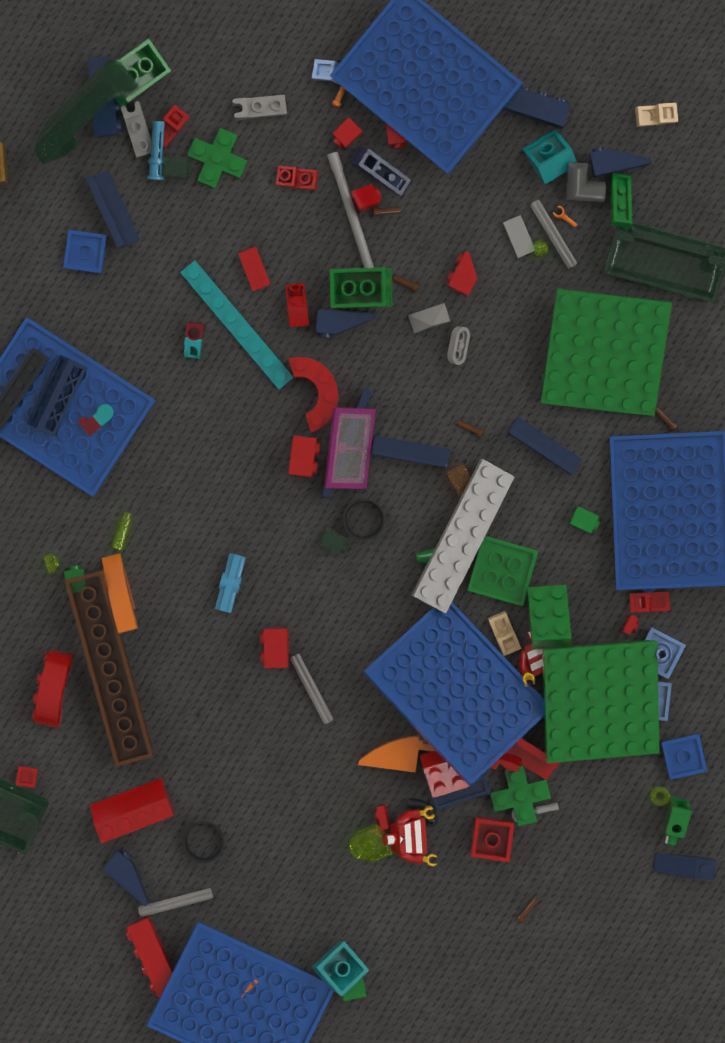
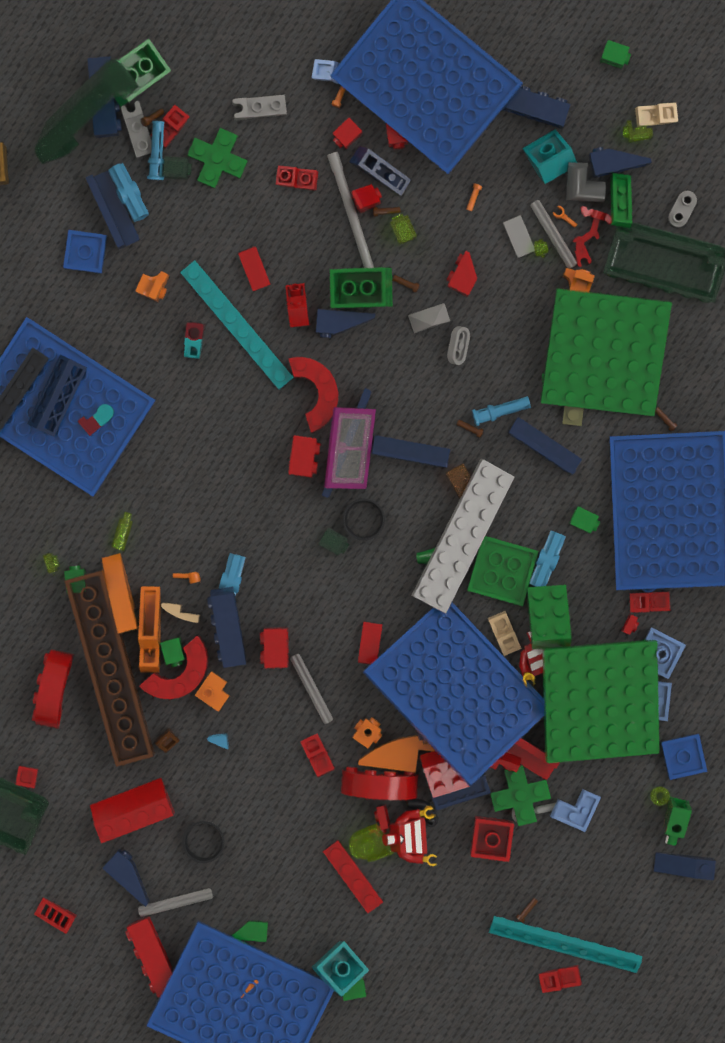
(71, 916): none -> red slope
(128, 192): none -> dark azure piece
(145, 121): none -> reddish brown piece
(150, 629): none -> orange slope
(153, 286): none -> orange brick
(166, 740): none -> reddish brown slope
(173, 651): none -> green brick
(175, 609): none -> tan slope
(185, 683): none -> red brick
(193, 577): none -> orange hand
(212, 691): none -> orange brick
(220, 740): none -> dark azure slope
(228, 627): none -> dark blue brick
(252, 931): none -> green tile
(317, 755): none -> red slope
(353, 876): none -> red plate
(367, 739): none -> orange brick
(369, 642): none -> red slope
(379, 786): none -> red brick
(402, 229): none -> clear neon green brick
(477, 187): none -> orange piece
(493, 412): none -> dark azure pin
(547, 559): none -> dark azure piece
(560, 978): none -> red slope
(565, 944): none -> teal plate
(572, 416): none -> olive plate
(578, 815): none -> medium blue tile
(579, 280): none -> orange brick
(581, 251): none -> red piece
(615, 54): none -> green brick
(640, 133): none -> clear neon green bracket
(682, 208): none -> light grey plate

